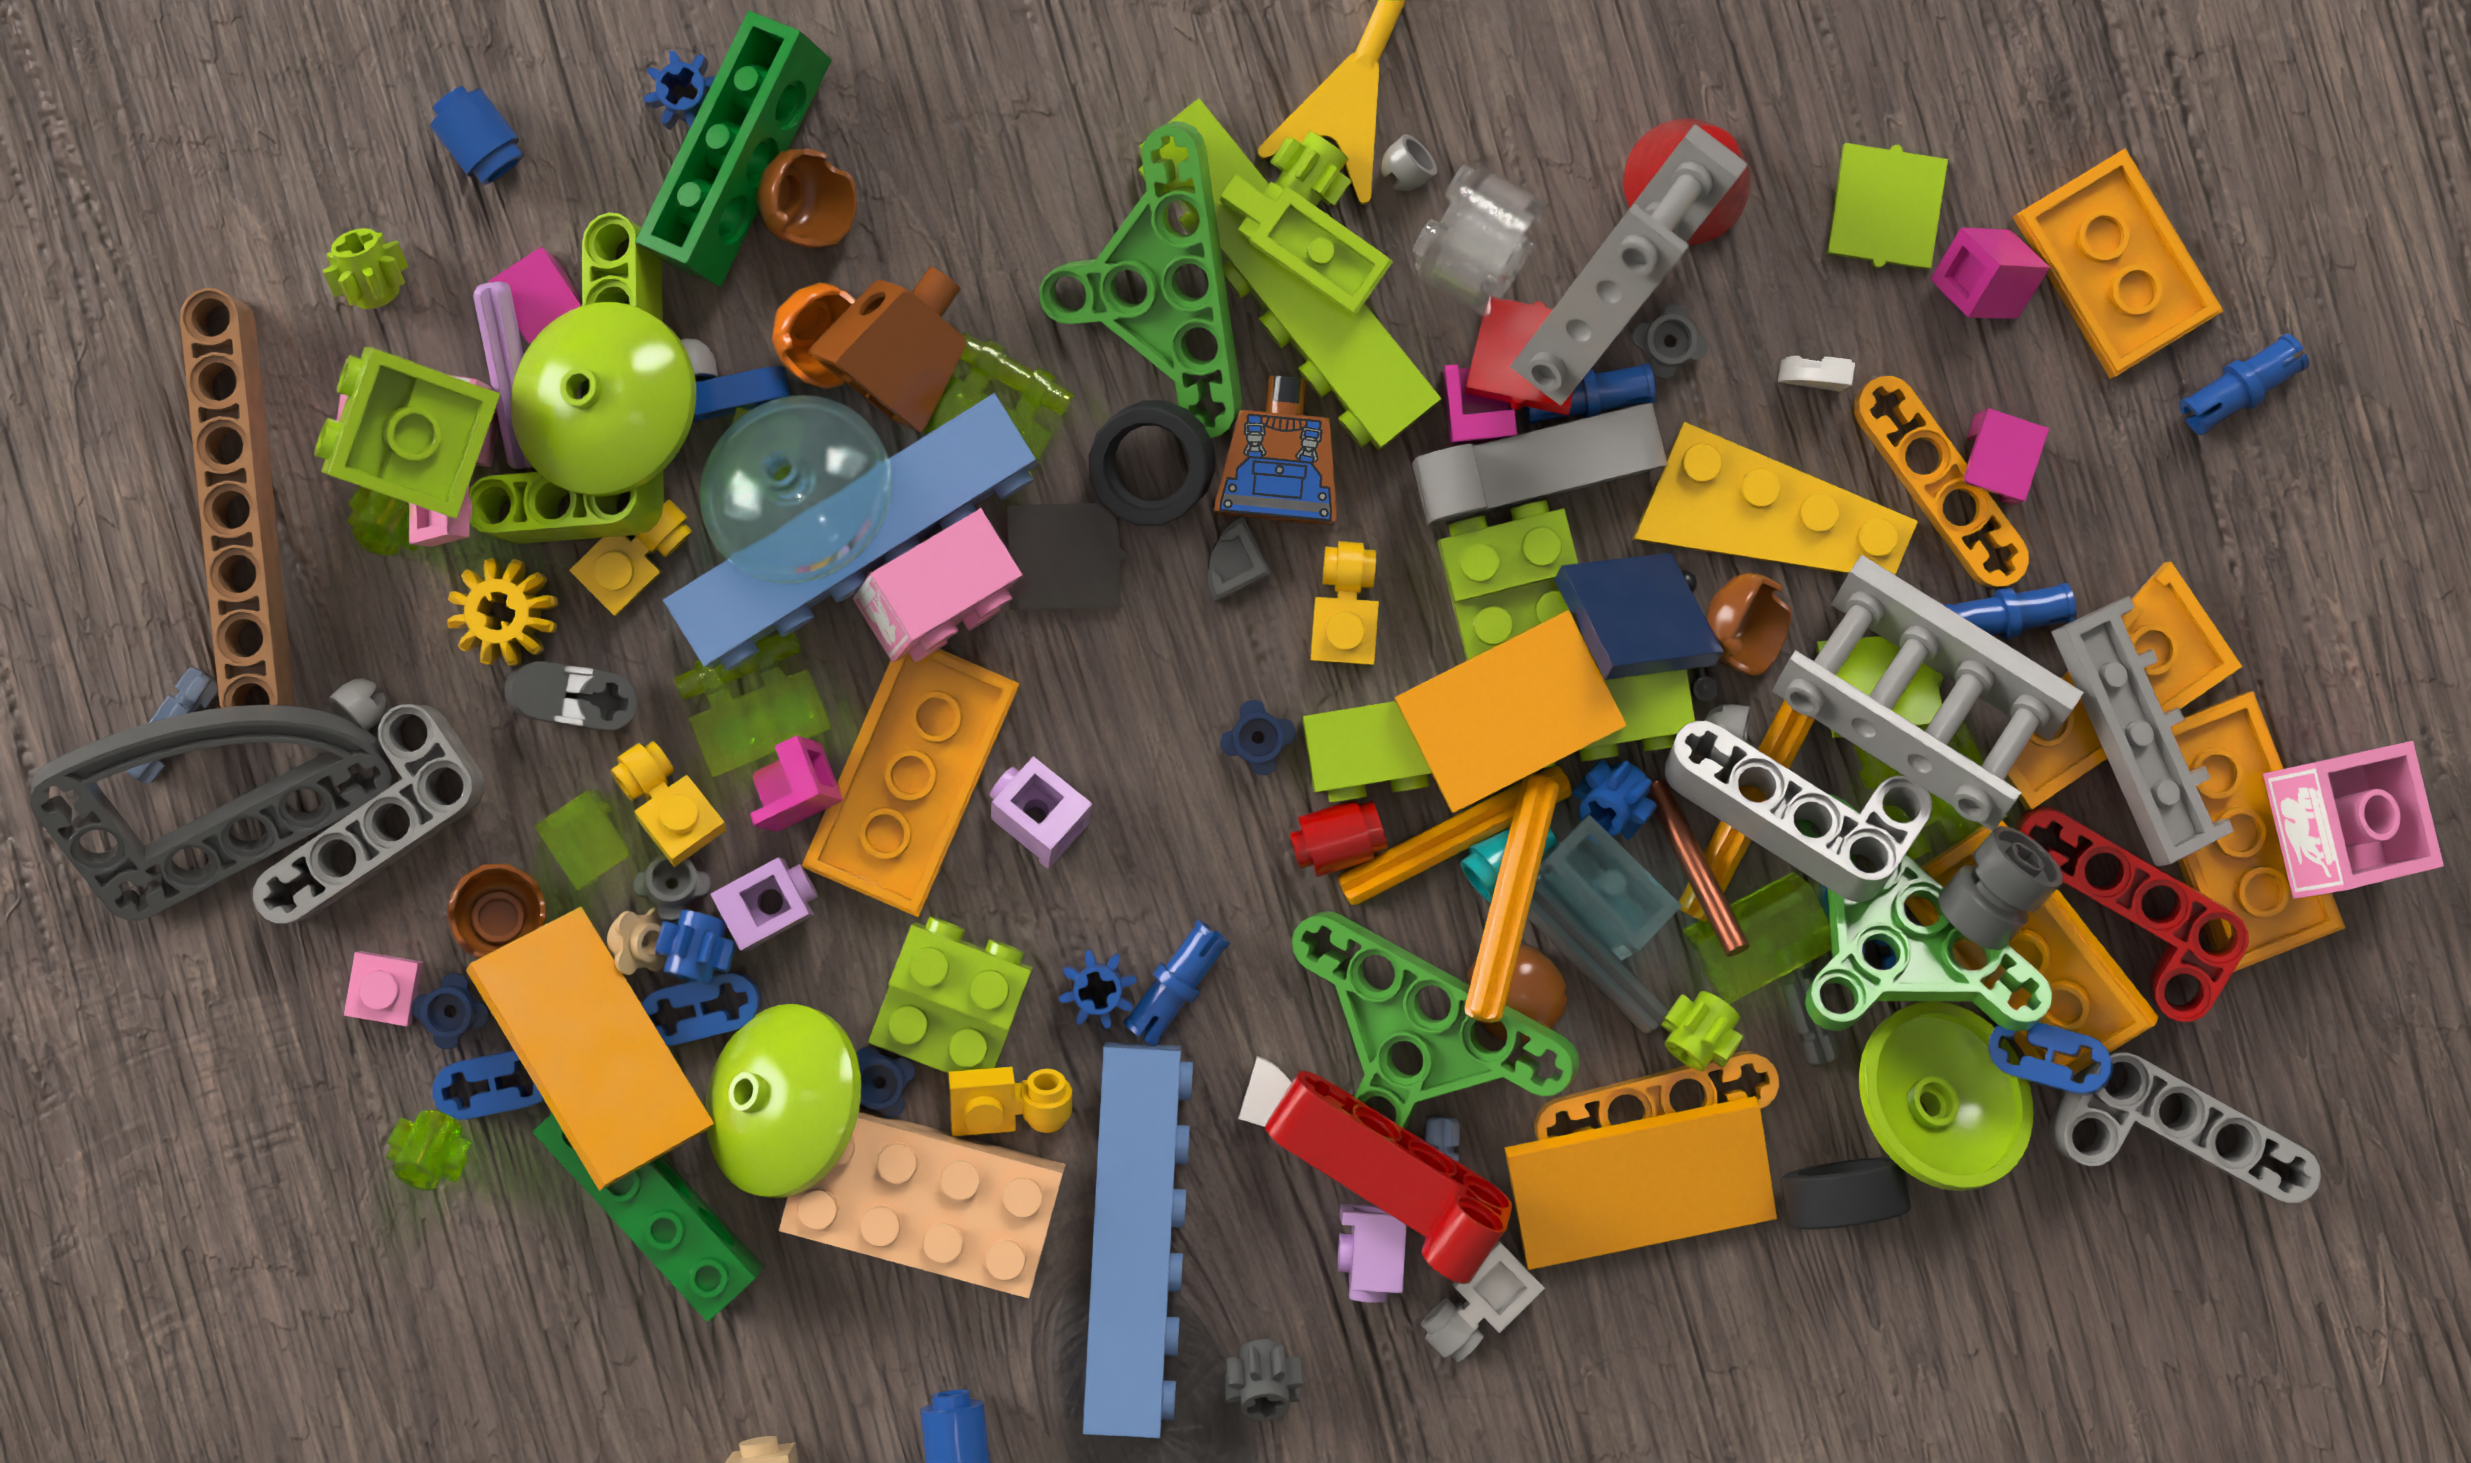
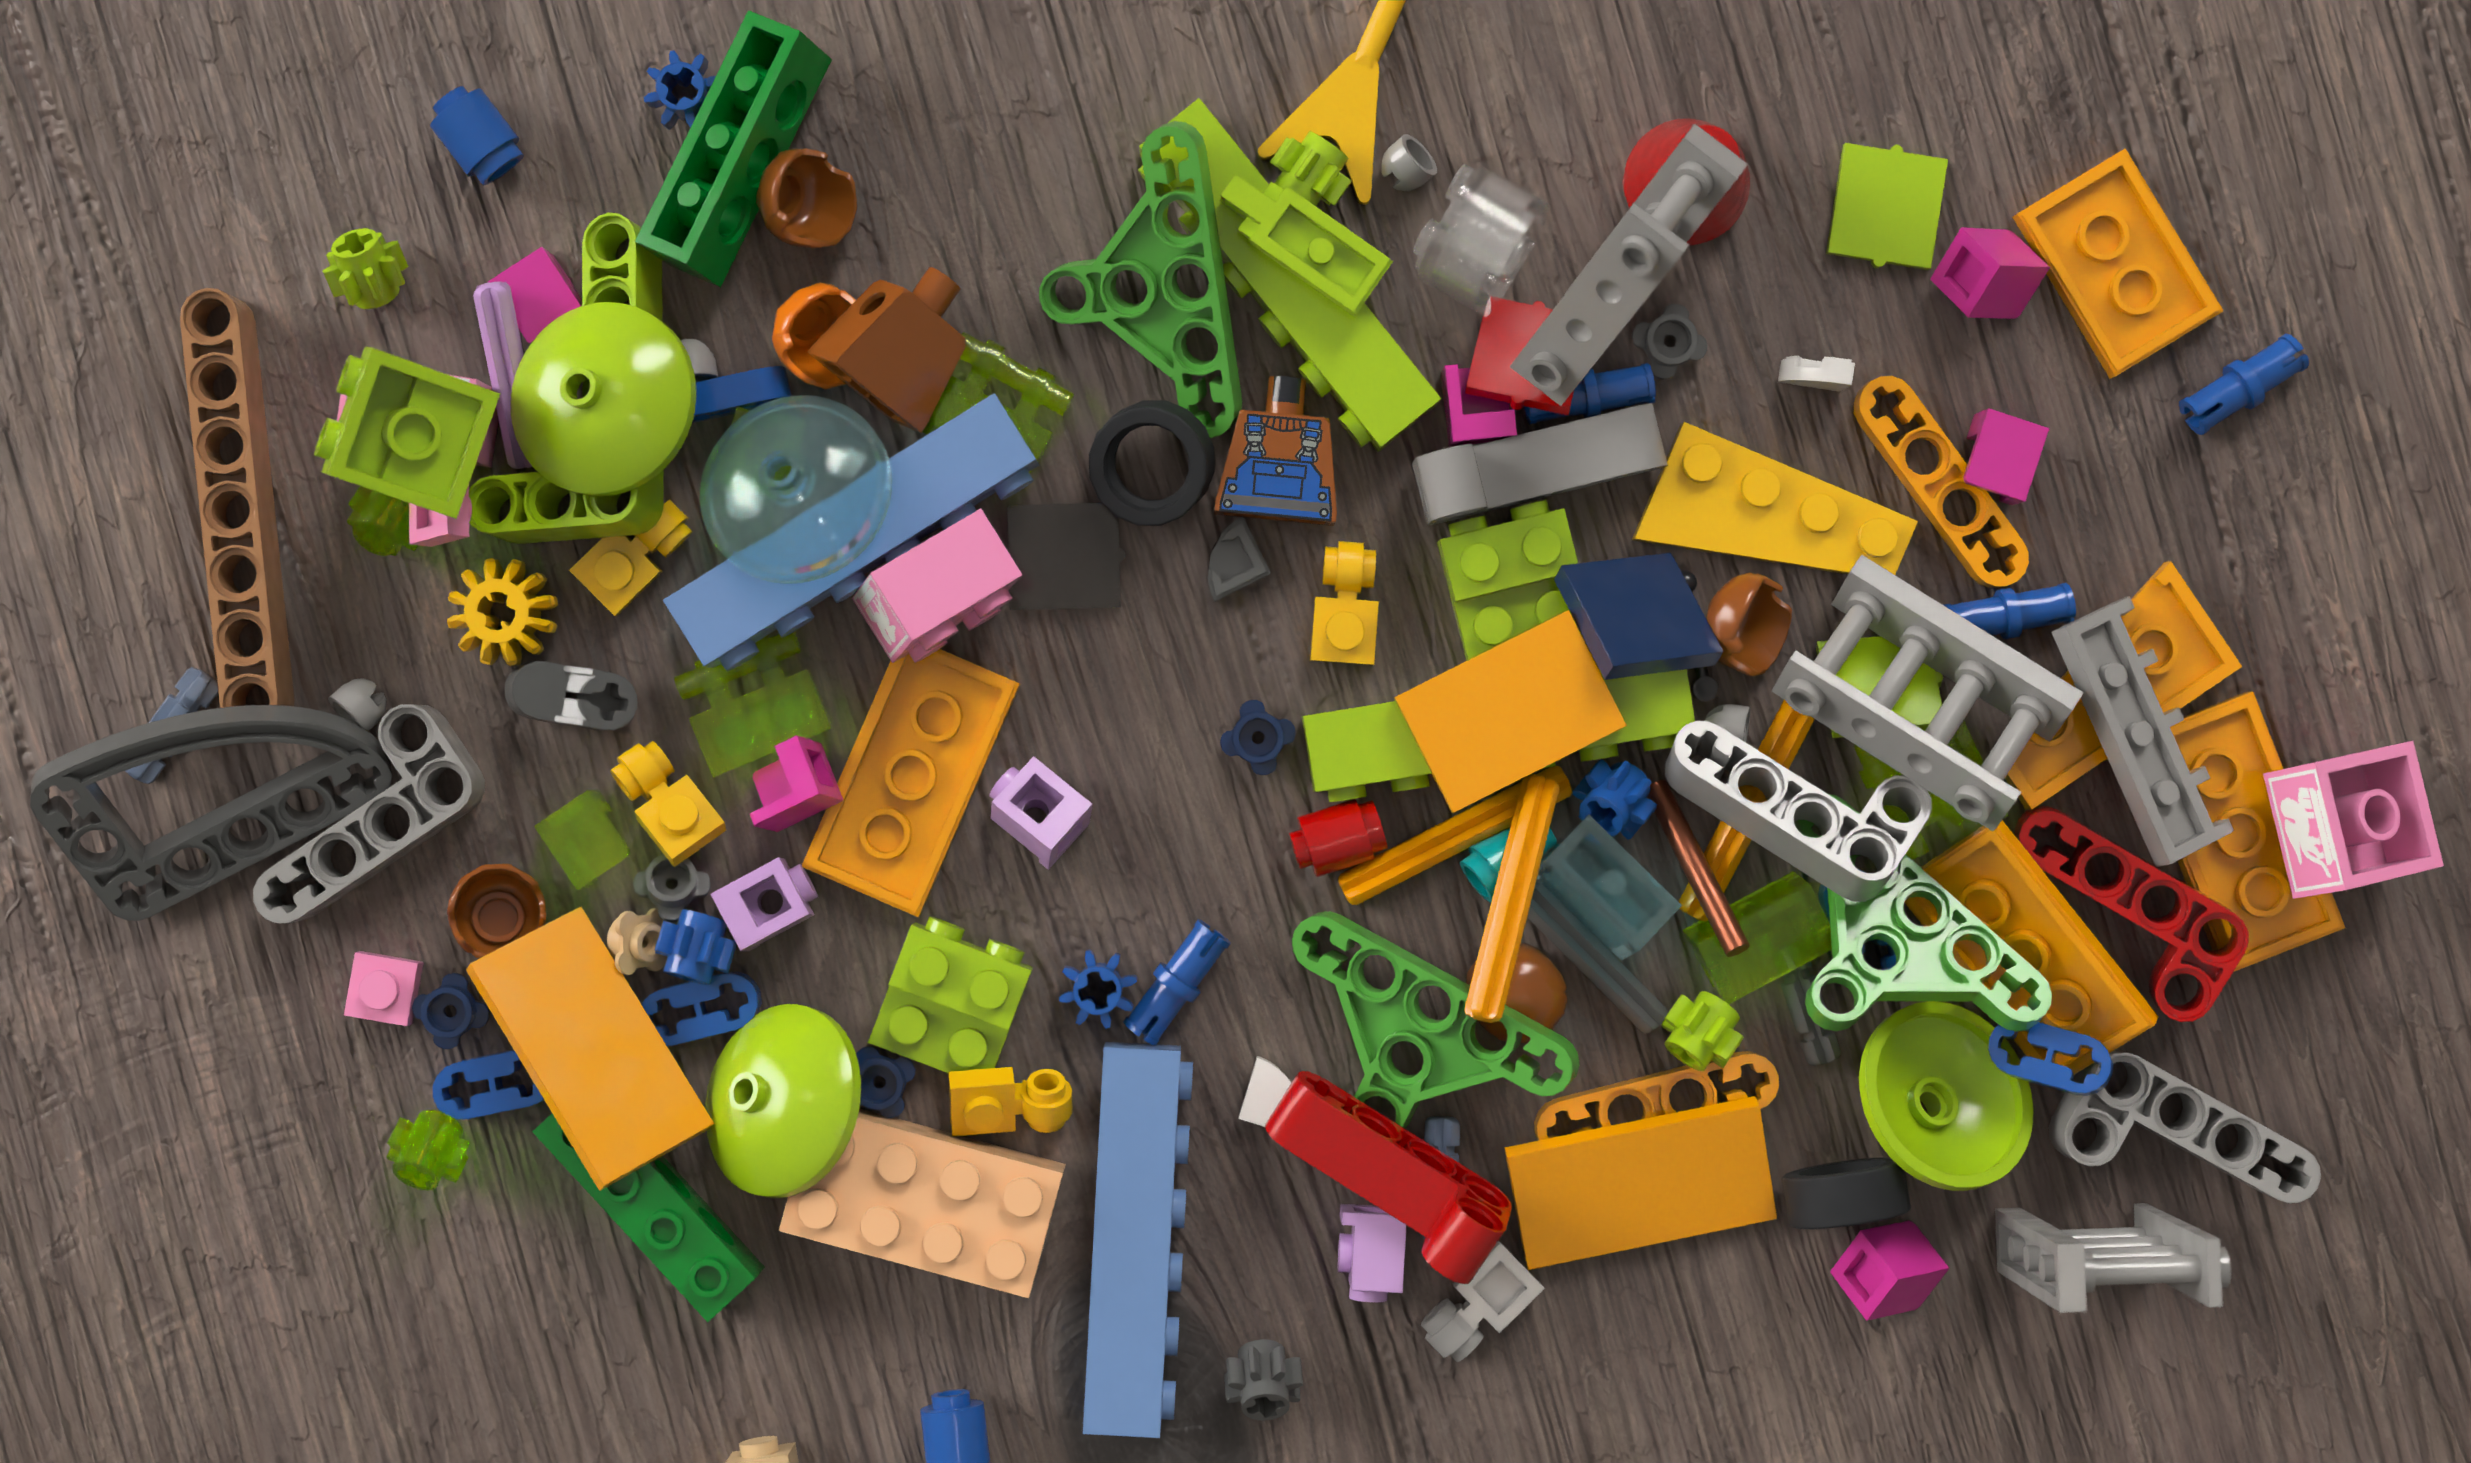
(1889, 1270): none -> dark pink panel
(1994, 897): dark grey wheel -> none
(2069, 1263): none -> light grey fence

